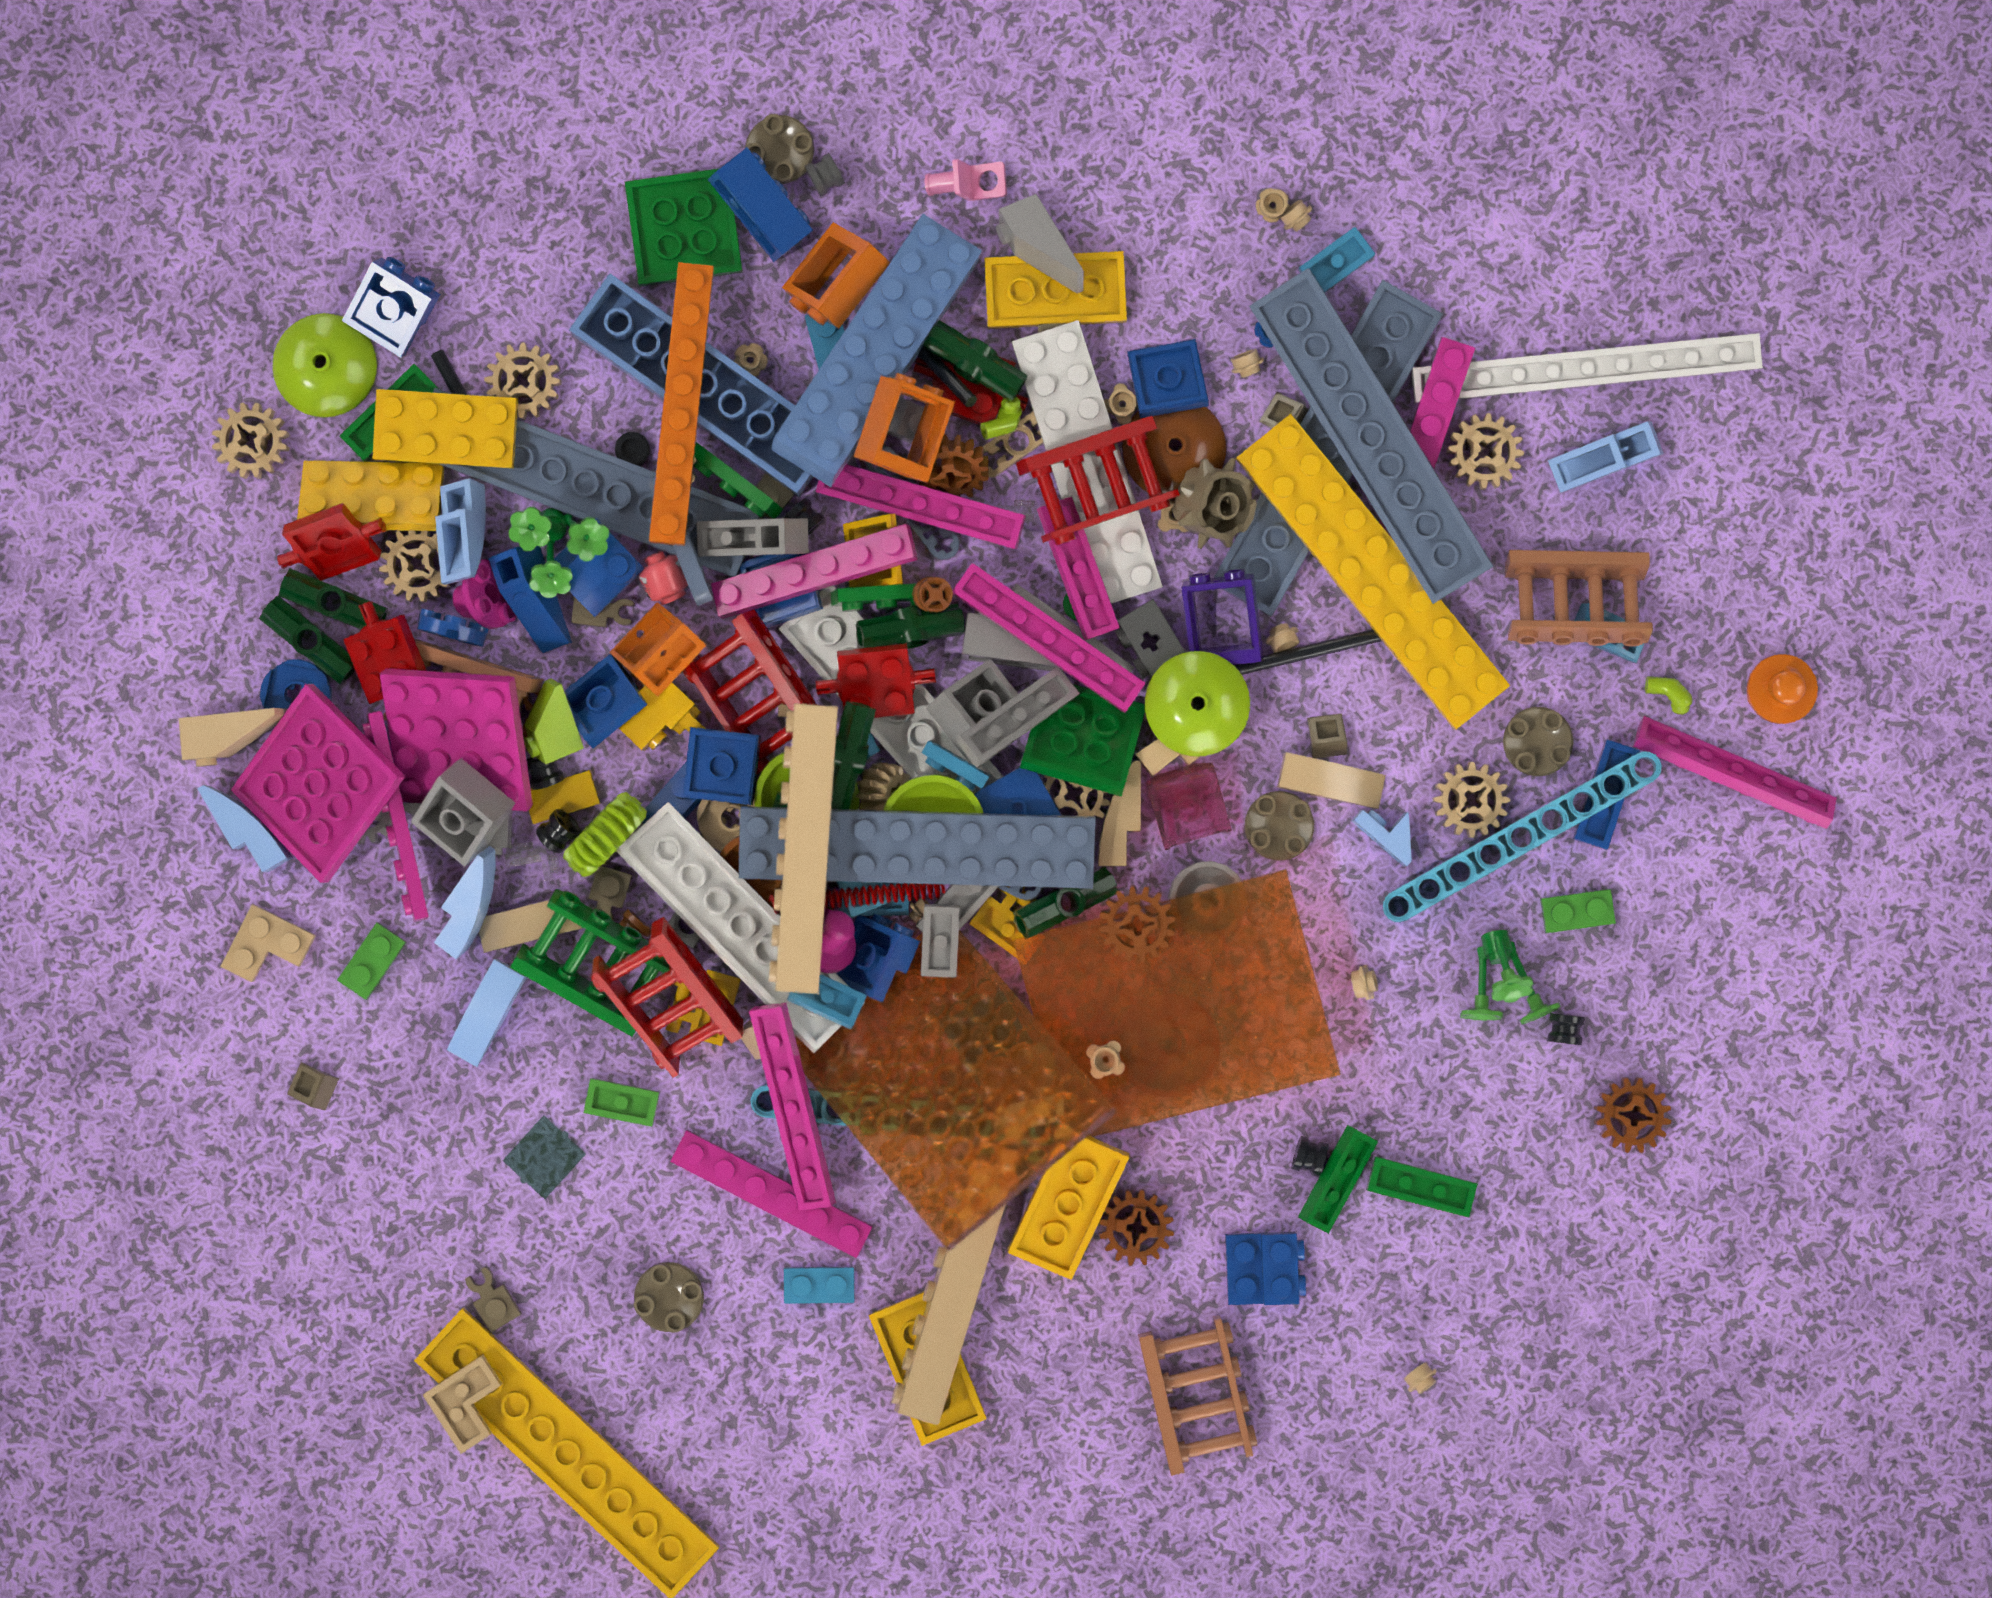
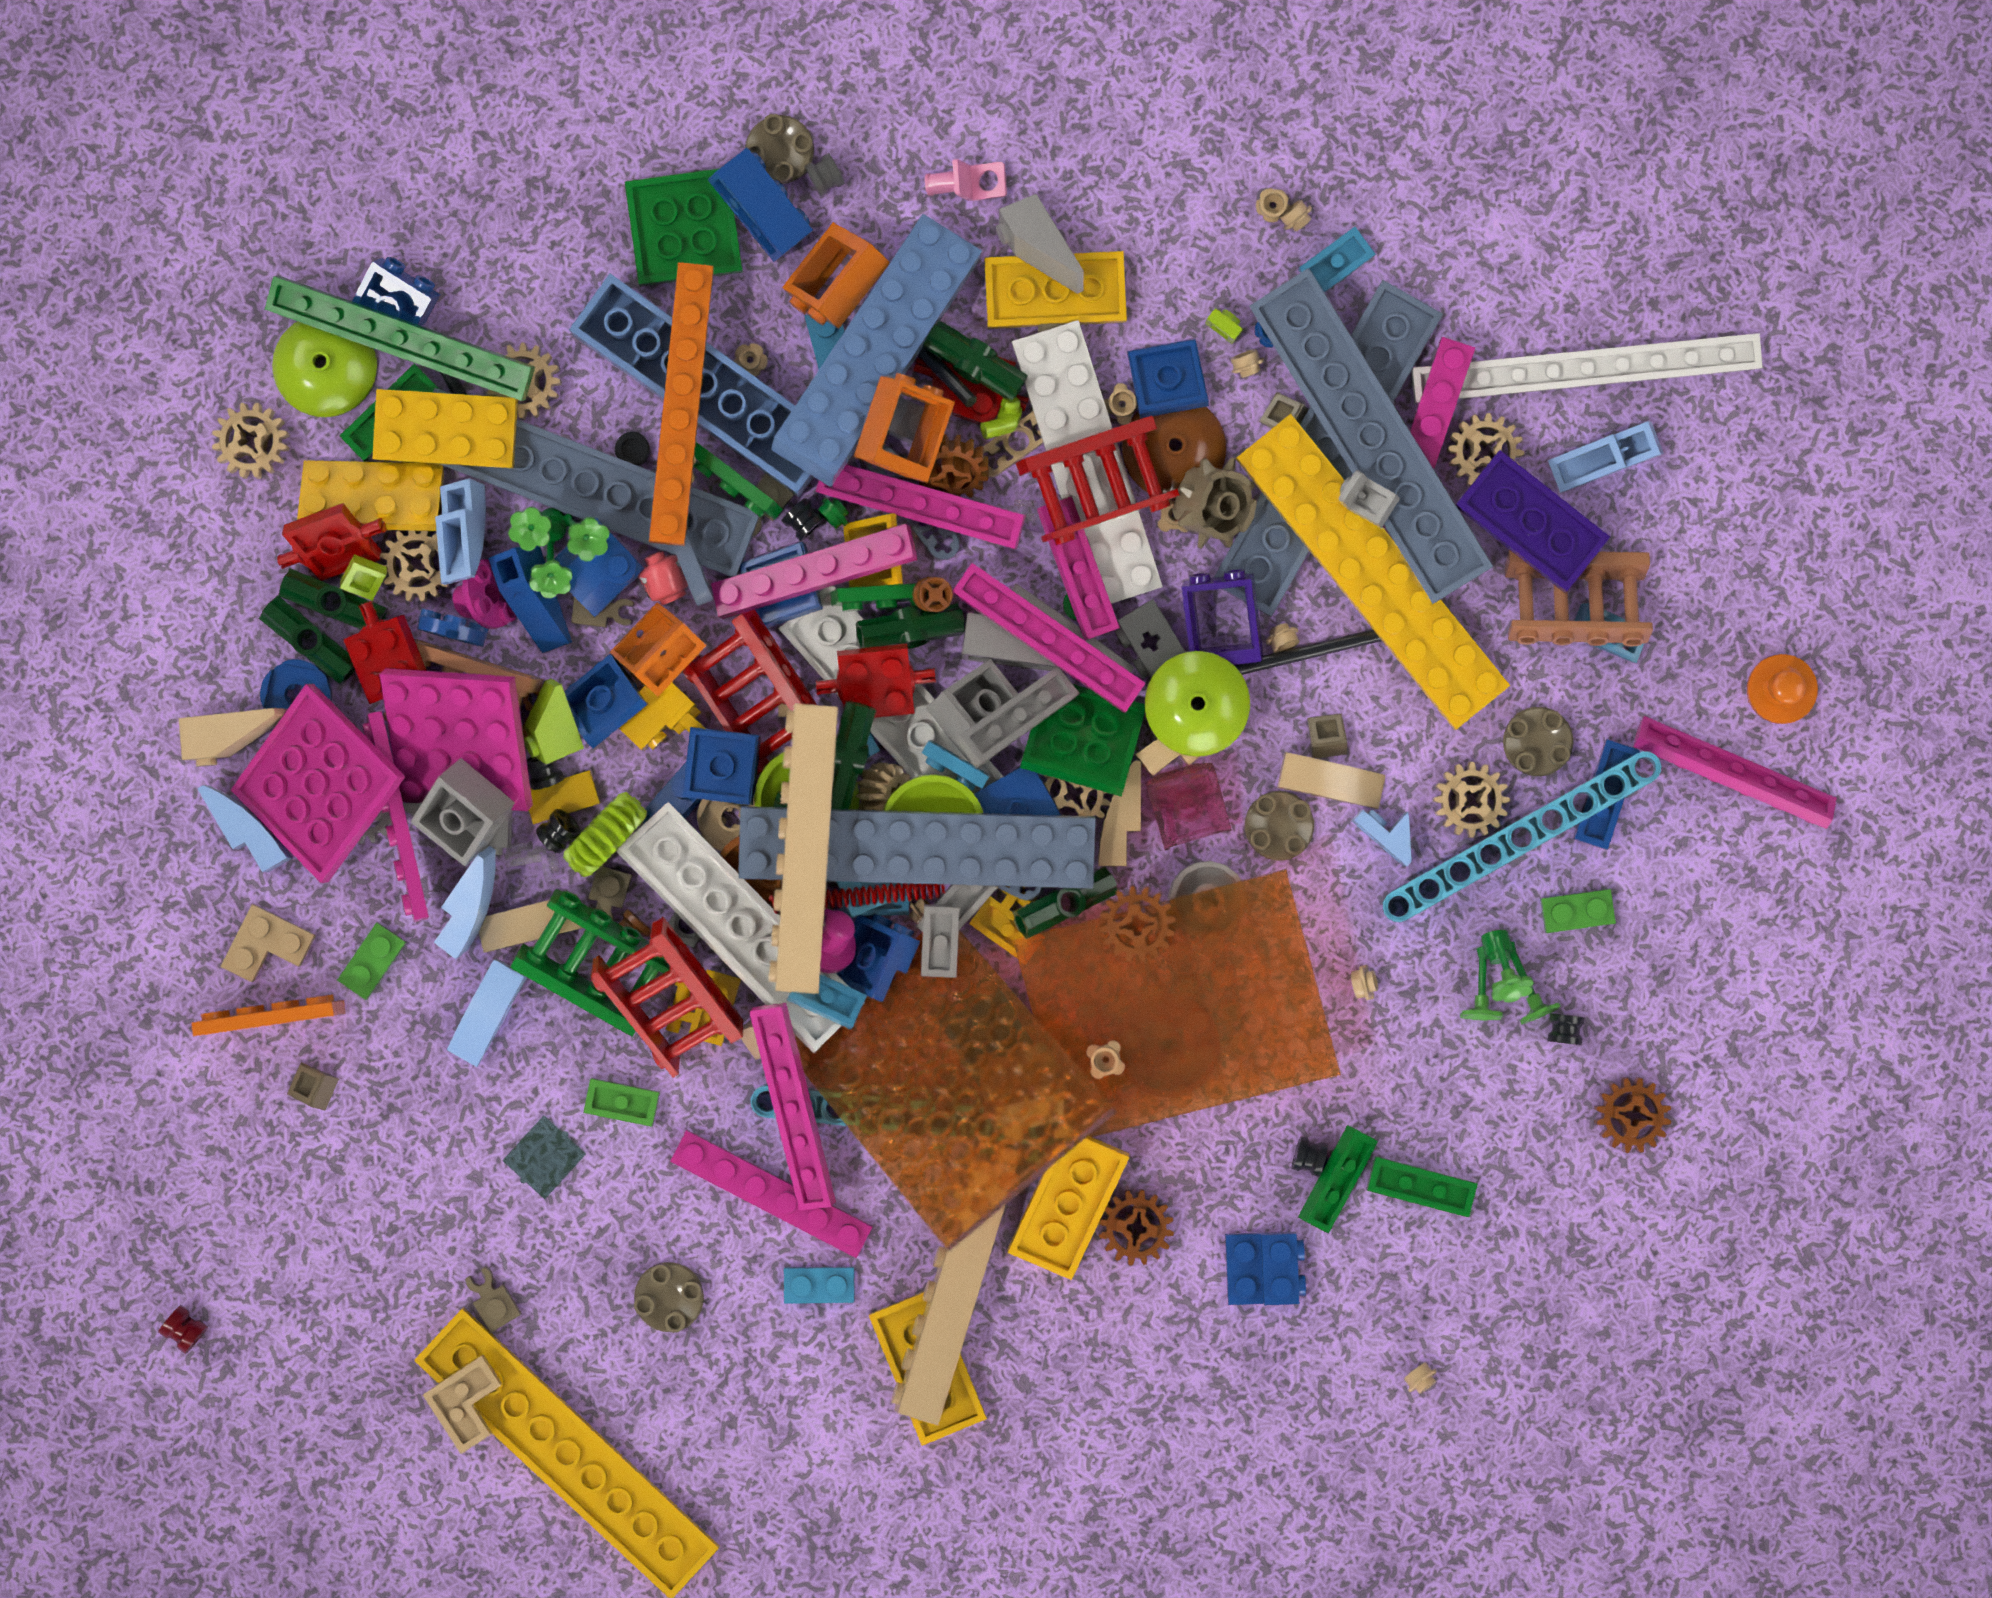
(183, 1329): none -> dark red wheel
(257, 1016): none -> orange plate
(363, 577): none -> lime plate
(399, 338): none -> green plate
(752, 537): light grey slope -> none
(834, 512): none -> green plate
(1171, 1418): nougat fence -> none
(1224, 324): none -> lime plate
(1367, 499): none -> light grey bracket
(1532, 521): none -> dark purple plate
(1673, 689): lime arm -> none

